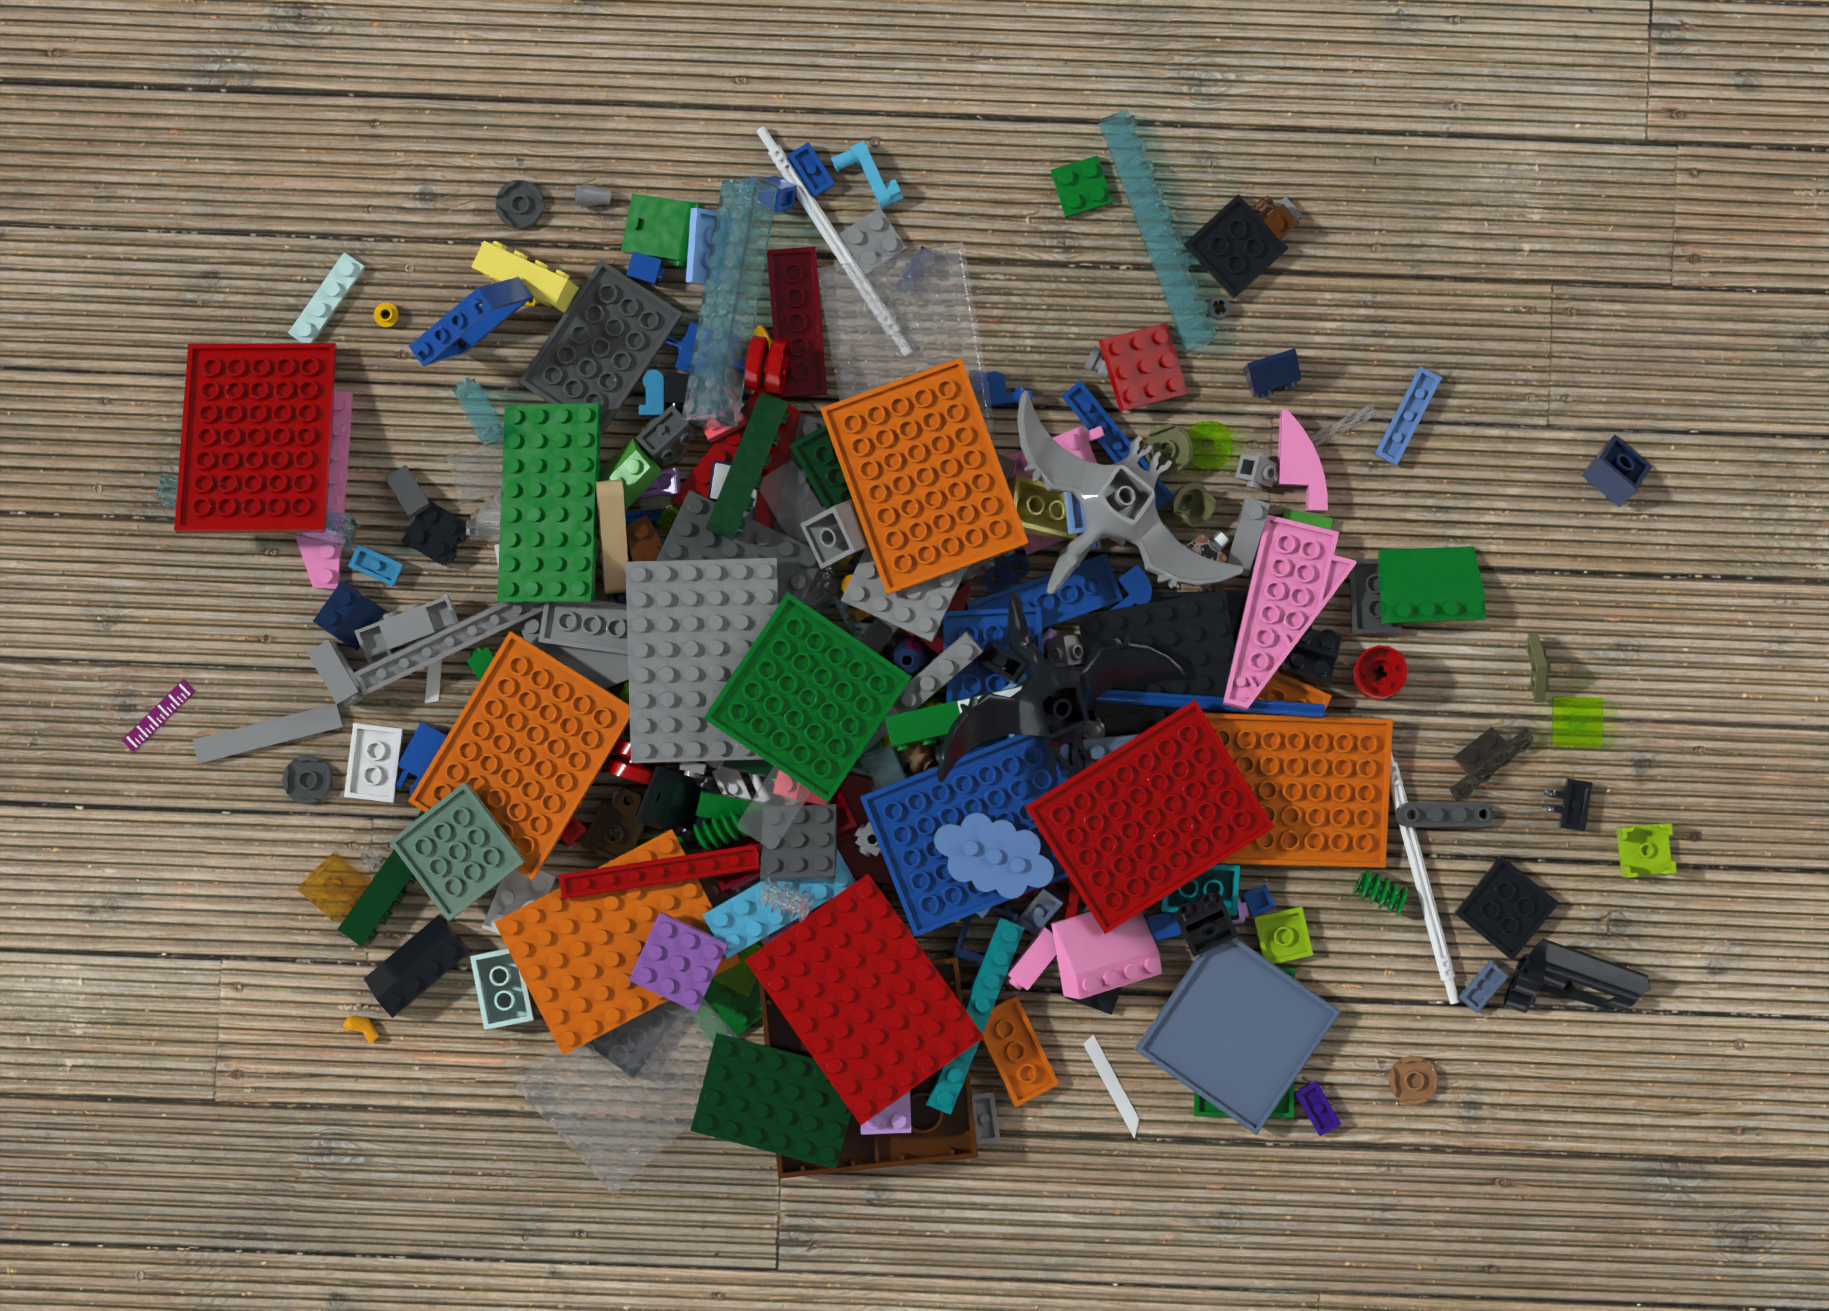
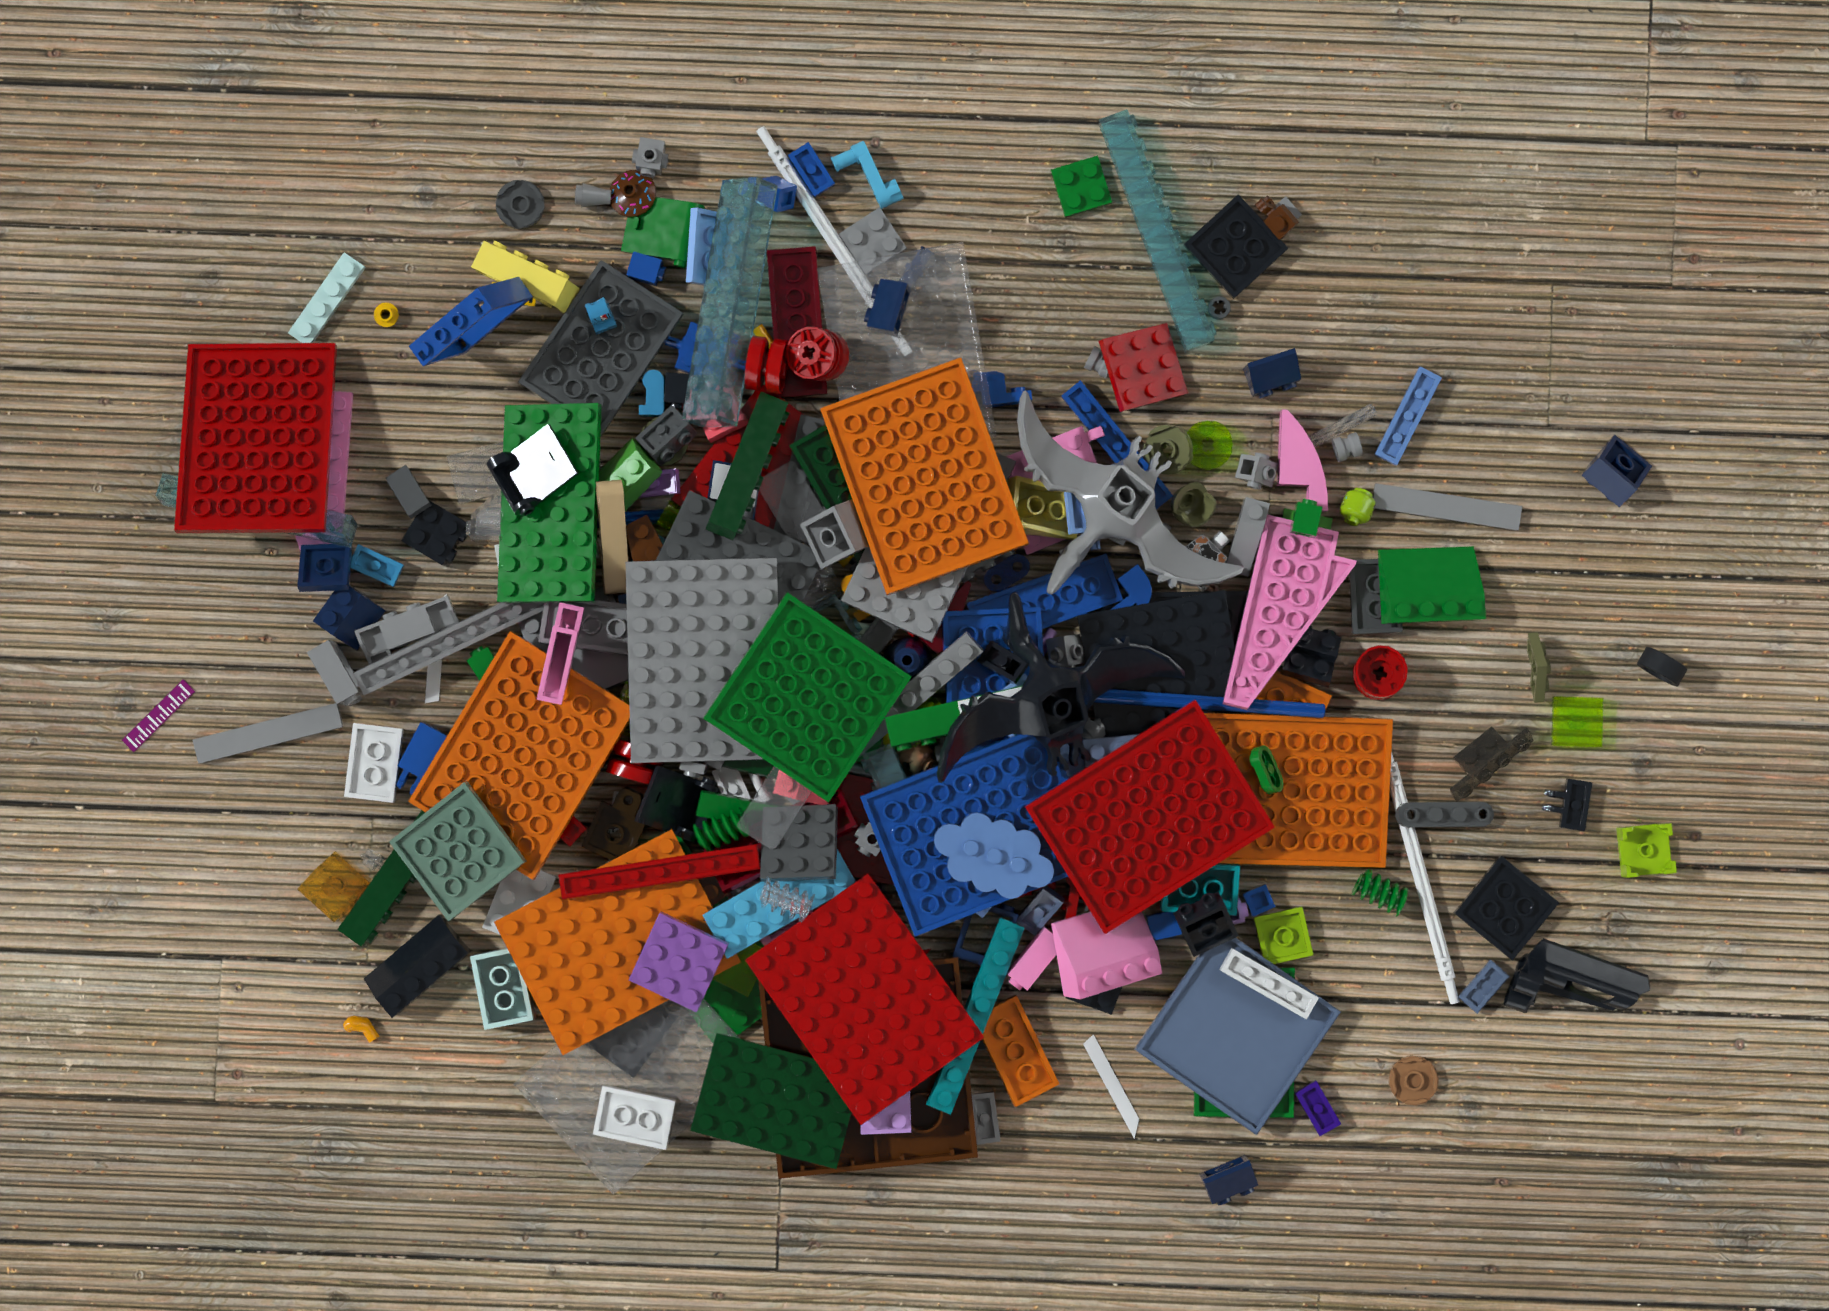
(307, 779): dark grey tile -> none
(324, 568): none -> dark blue plate
(479, 411): clear light blue window -> none
(531, 472): none -> door
(560, 653): none -> bright pink slope
(600, 315): none -> dark azure leg
(634, 1117): none -> white plate
(636, 202): none -> reddish brown dish
(648, 149): none -> light grey brick
(829, 358): none -> red wheel
(888, 306): none -> dark blue slope
(1229, 1179): none -> dark blue slope
(1266, 769): none -> green plate
(1269, 983): none -> white plate
(1306, 518): none -> green brick
(1345, 447): none -> light grey wheel
(1357, 506): none -> lime head
(1447, 507): none -> light grey tile
(1662, 666): none -> black tyre

